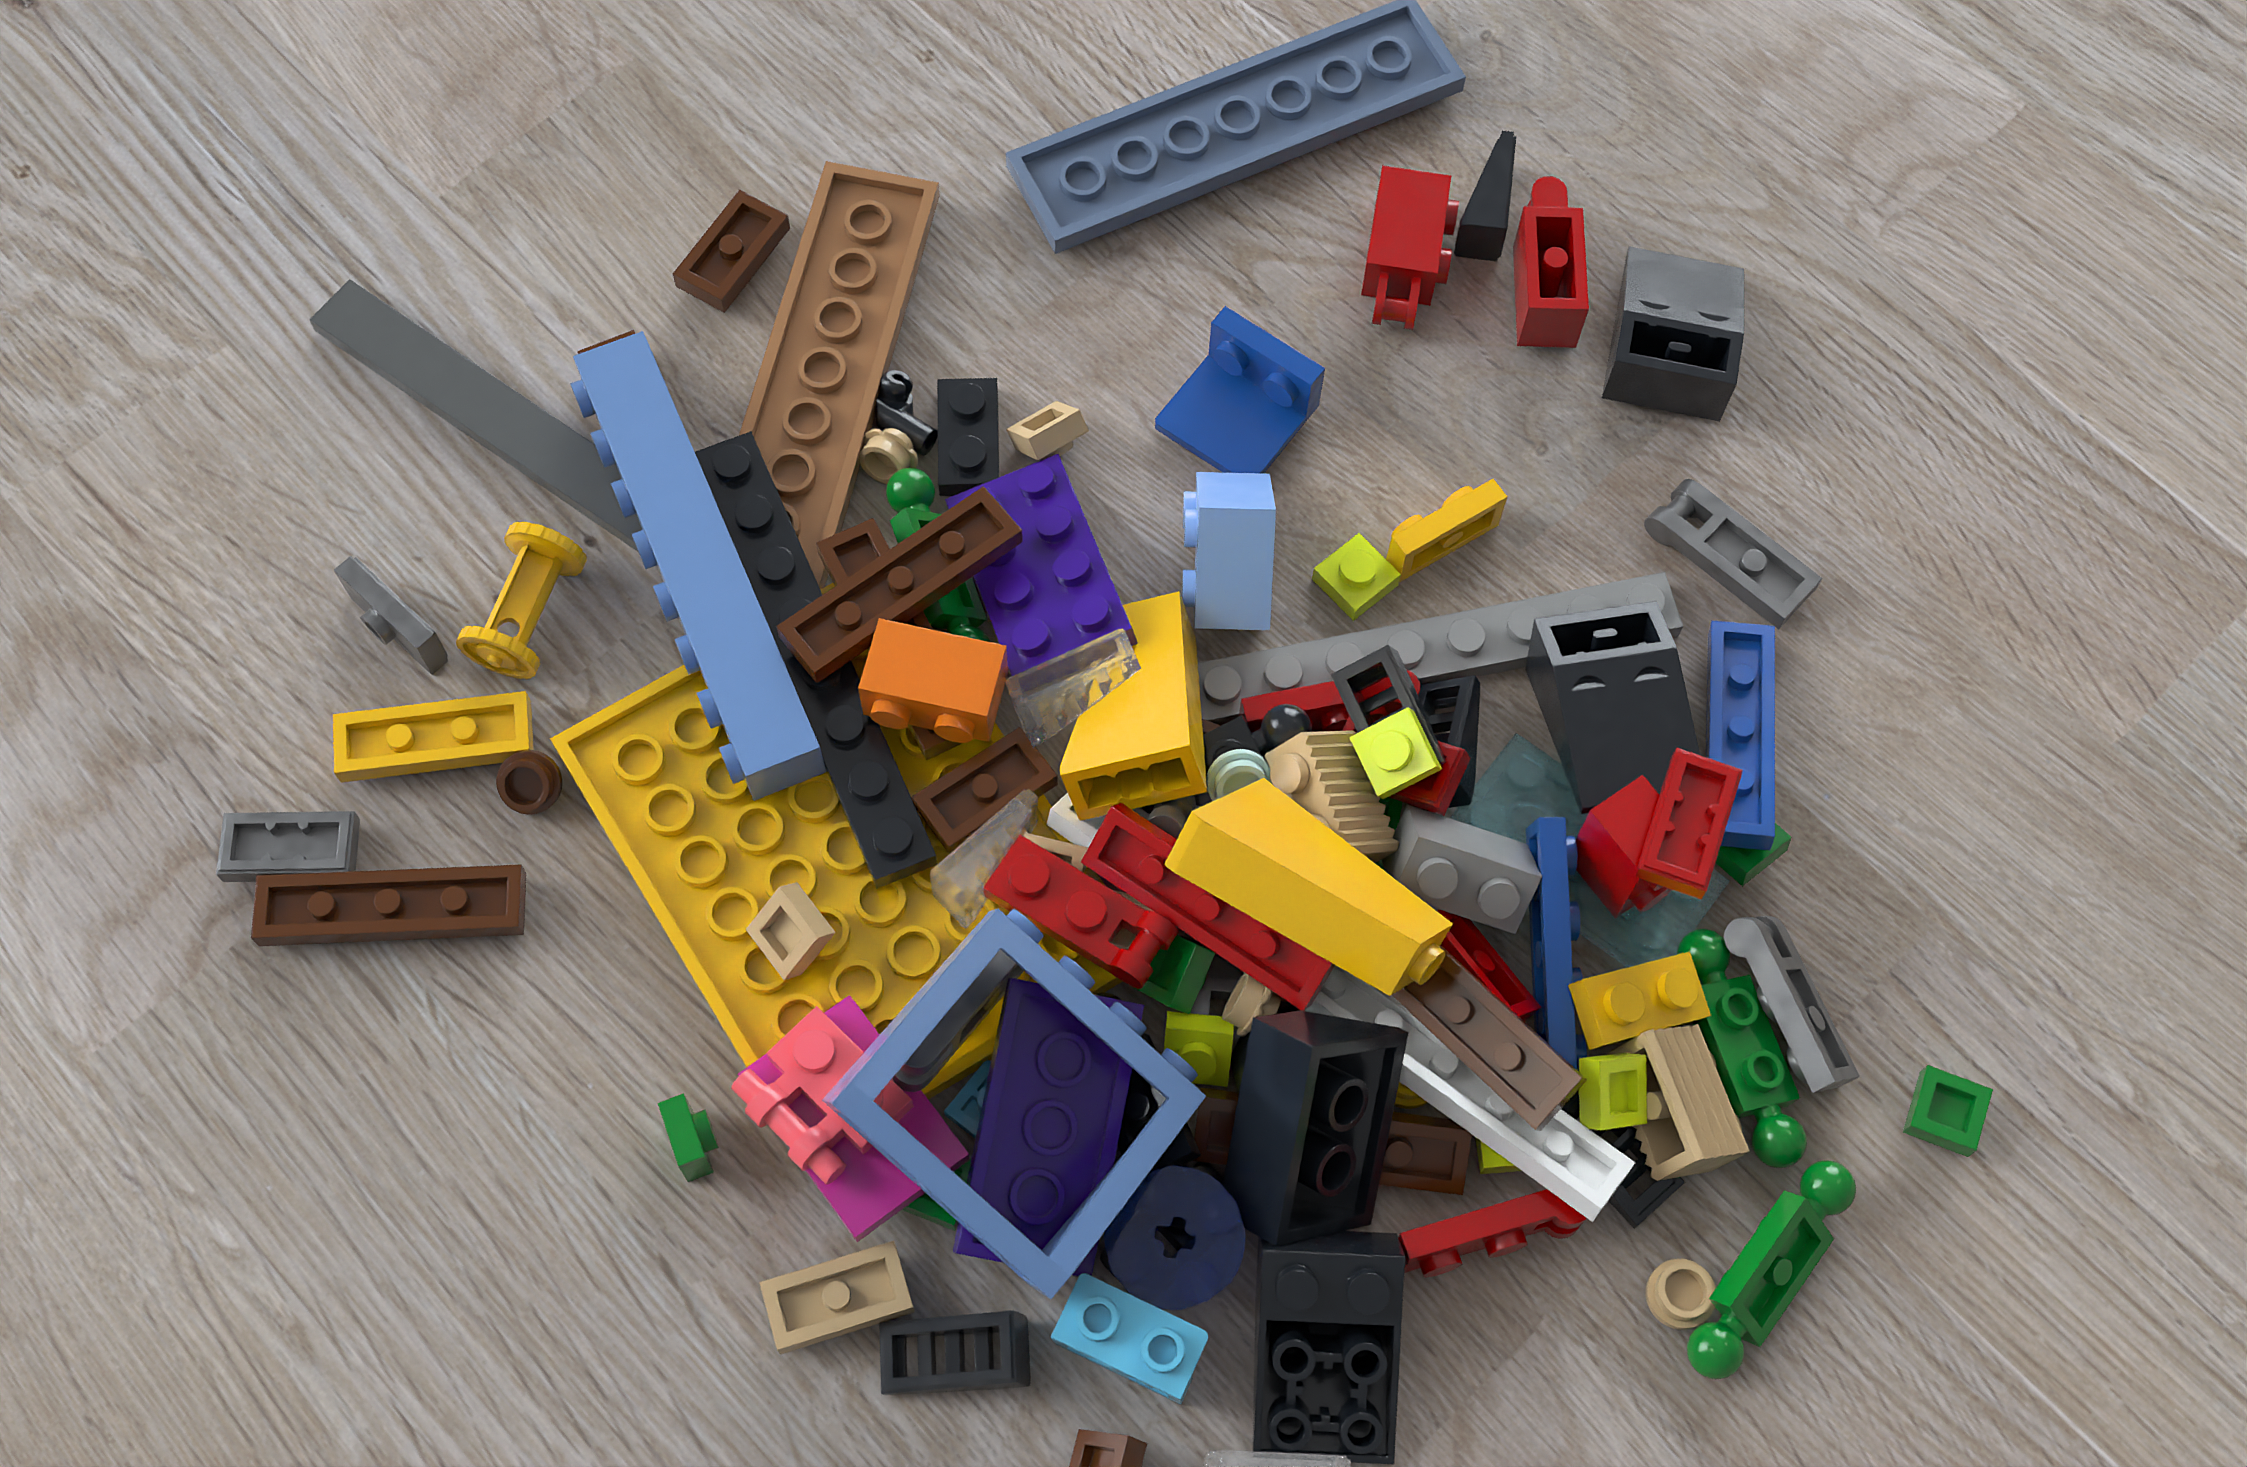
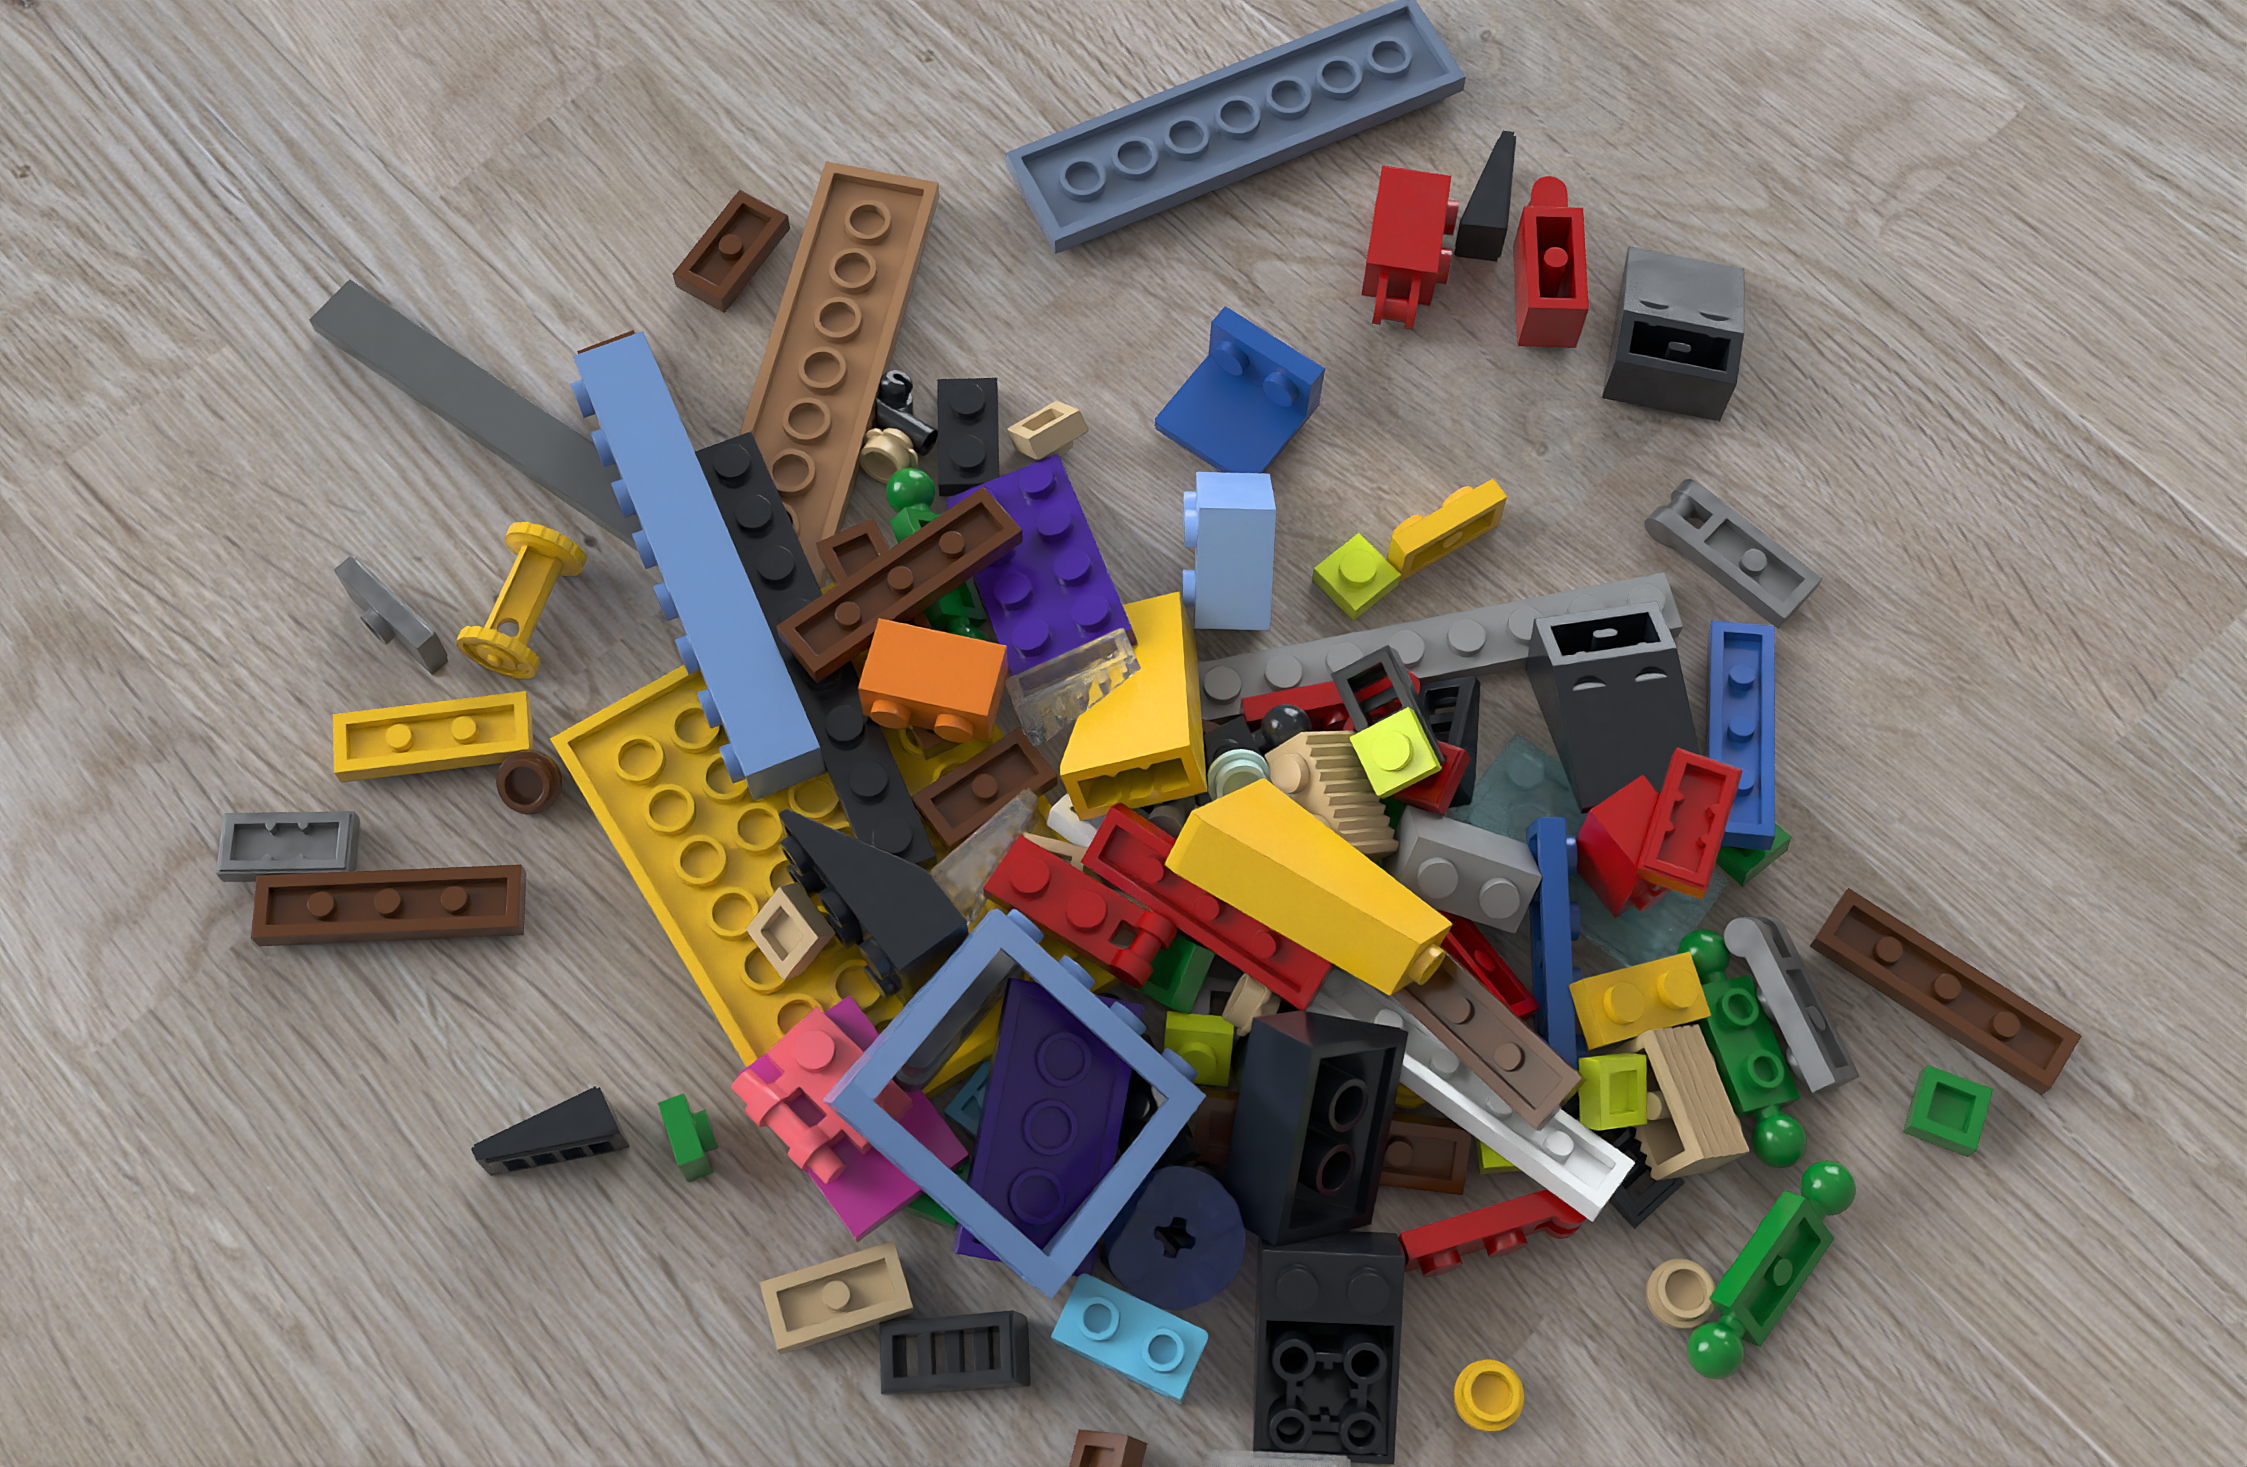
(562, 1133): none -> black slope
(875, 901): none -> black slope
(1488, 1396): none -> yellow plate
(1946, 992): none -> reddish brown plate

